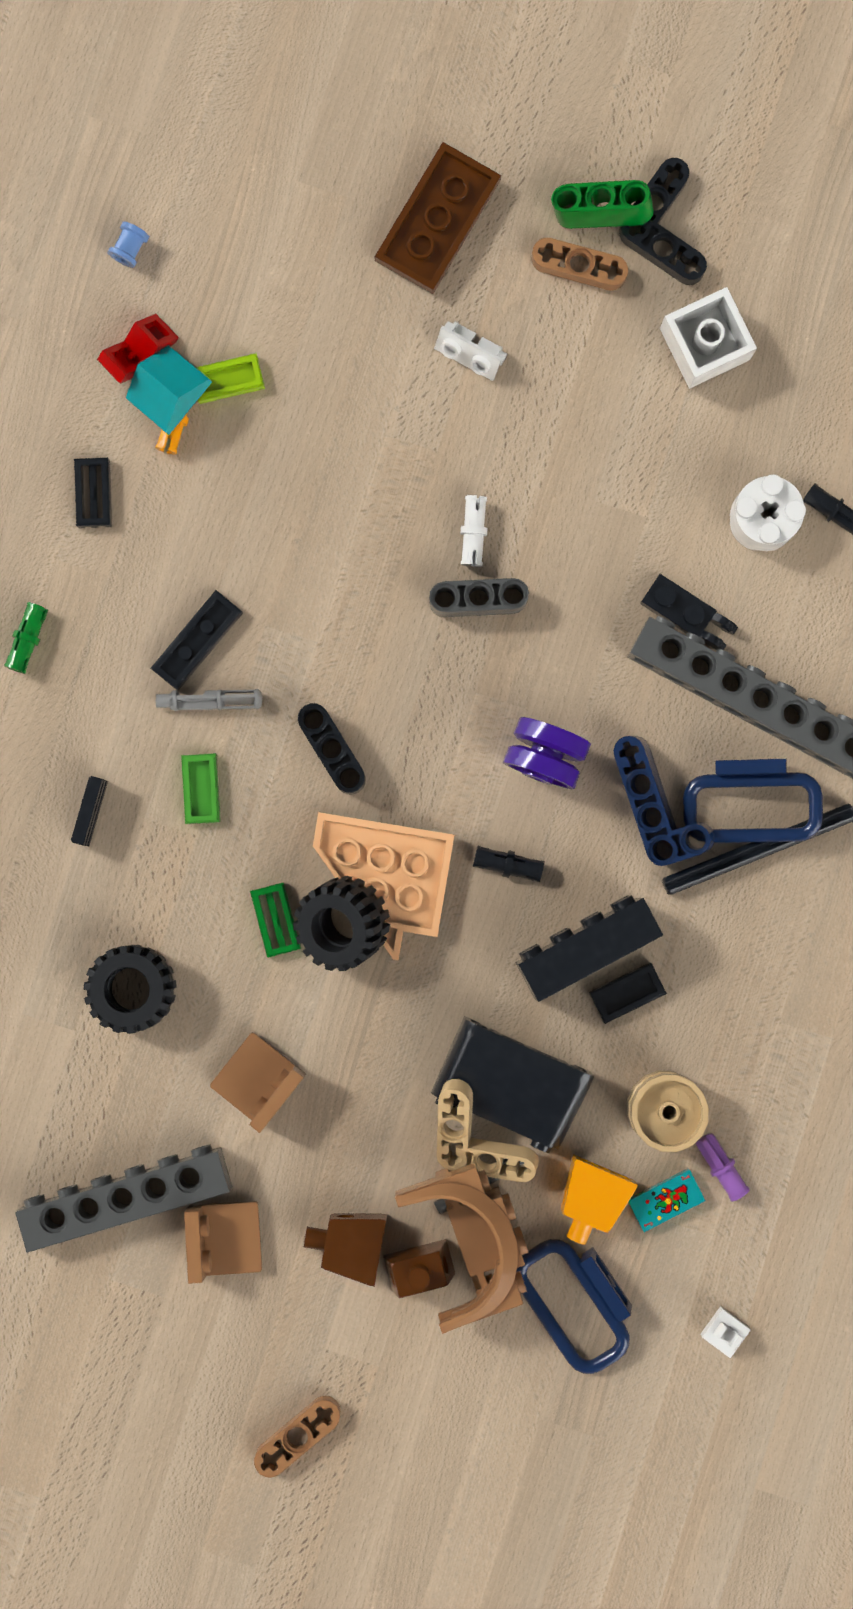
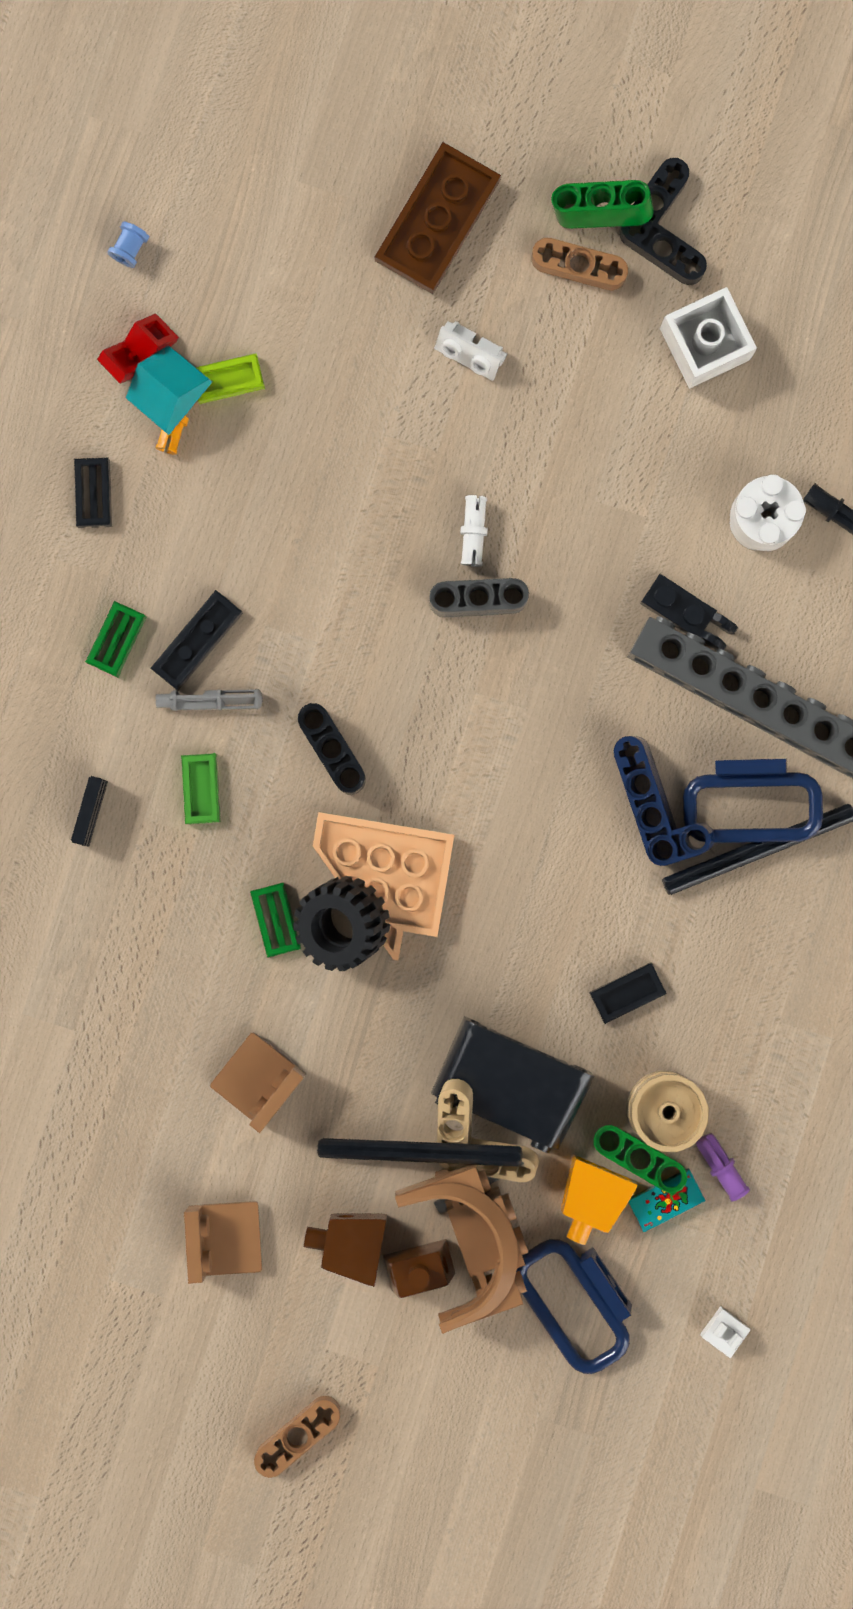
(26, 637): green pin -> none
(40, 1231): dark grey brick -> none
(102, 999): black tyre -> none
(128, 644): none -> green tile
(420, 1152): none -> black axle
(508, 864): black pin -> none
(548, 748): dark purple wheel -> none
(588, 948): black brick -> none
(622, 1157): none -> green beam

